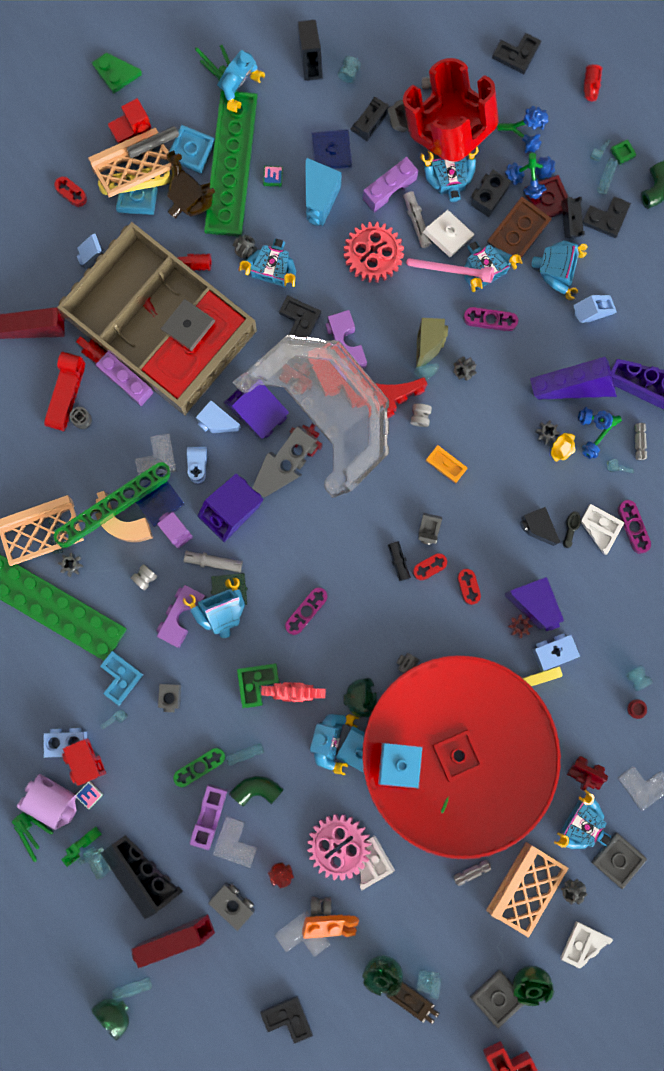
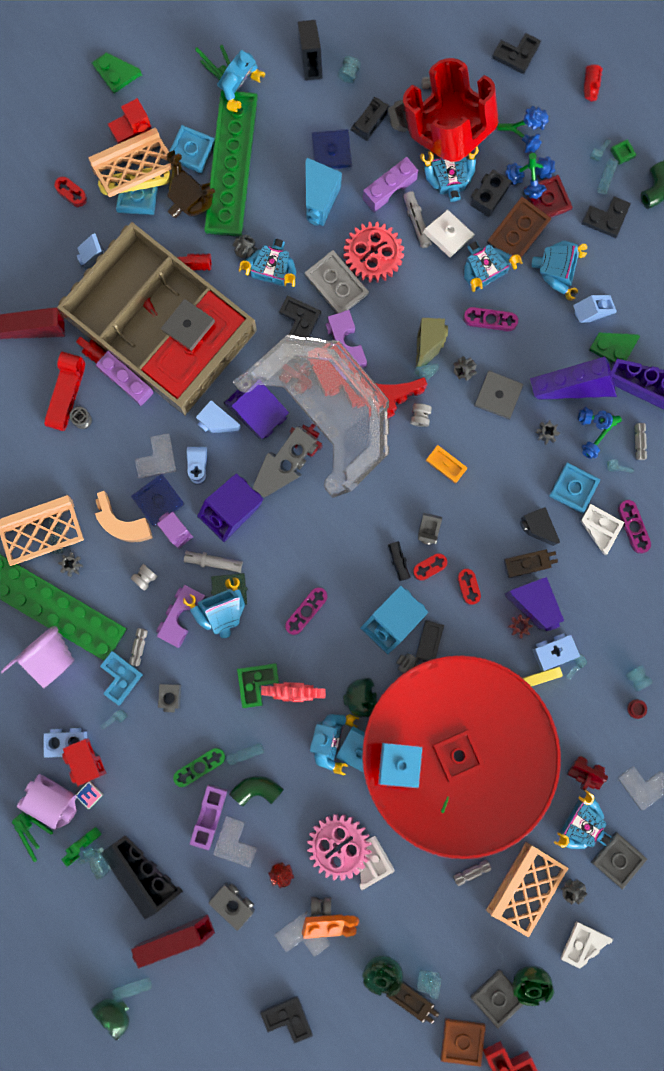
(45, 657): none -> lavender piece
(107, 513): green beam -> none
(138, 647): none -> light grey axle
(152, 142): dark grey axle -> none
(273, 176): tile -> none
(336, 283): none -> light grey plate
(394, 619): none -> dark azure slope
(429, 641): none -> black tile
(463, 1042): none -> dark orange tile
(485, 274): bright pink piece -> none
(499, 395): none -> dark grey tile
(529, 563): none -> dark brown hinge
(563, 447): yellow piece -> none
(572, 217): black hinge -> none
(572, 524): pearl dark grey piece -> none
(574, 487): none -> dark azure plate
(581, 662): none -> clear light blue hand
(614, 345): none -> green wing

